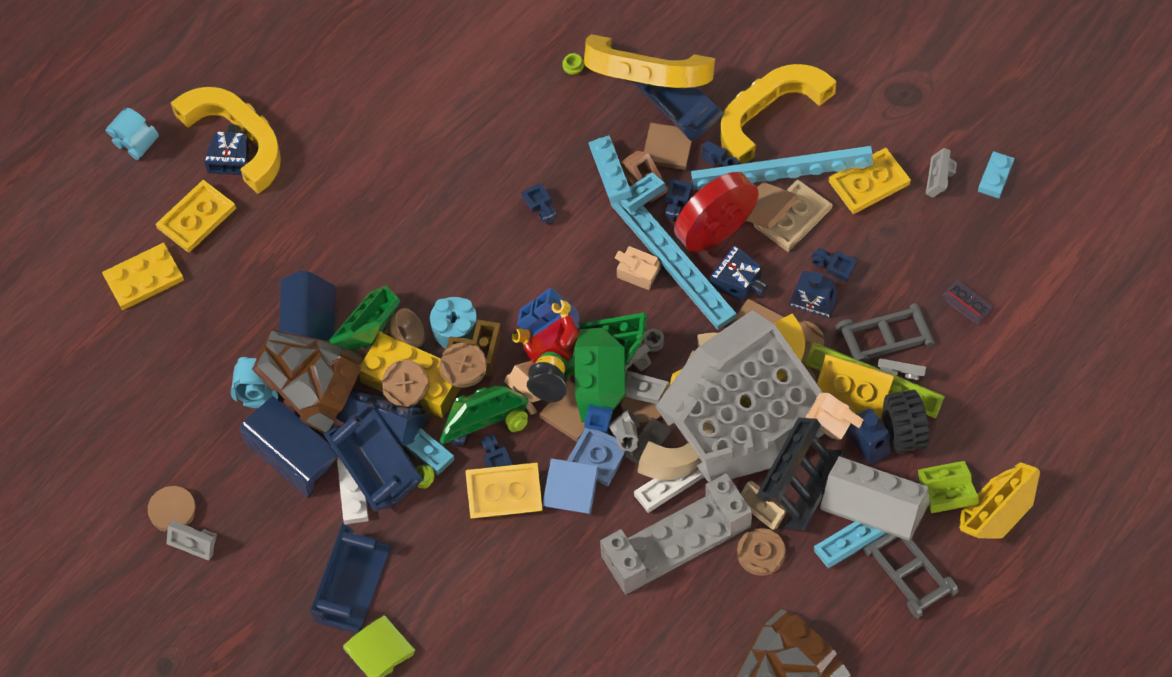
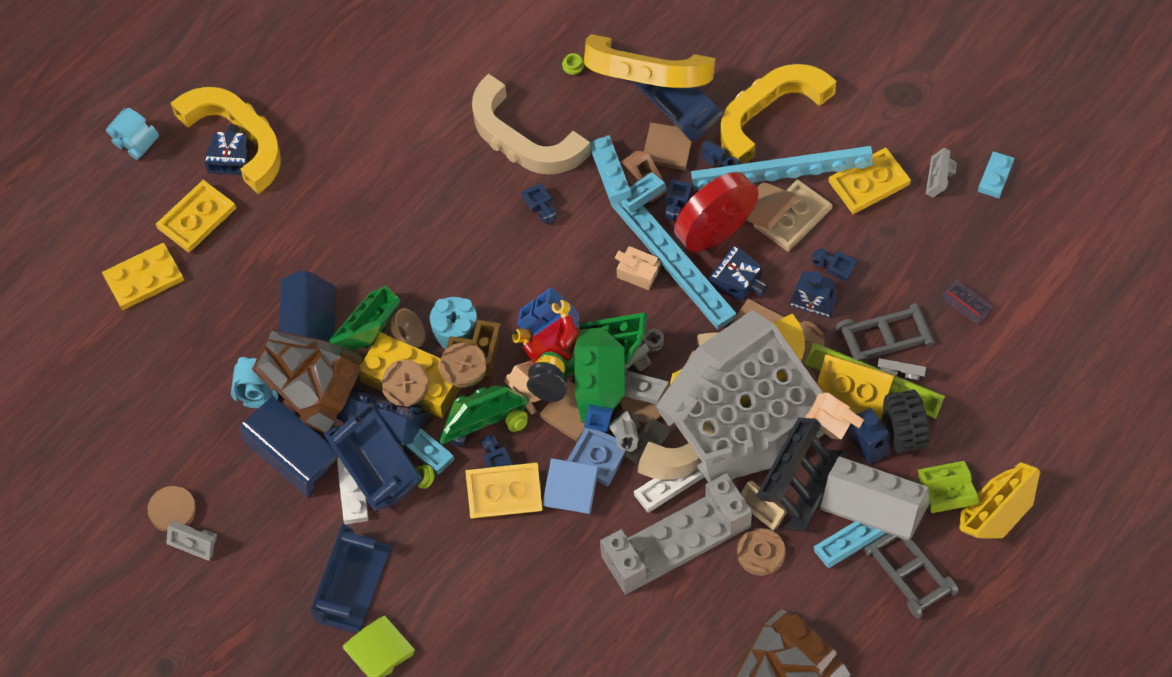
(516, 147): none -> tan arch

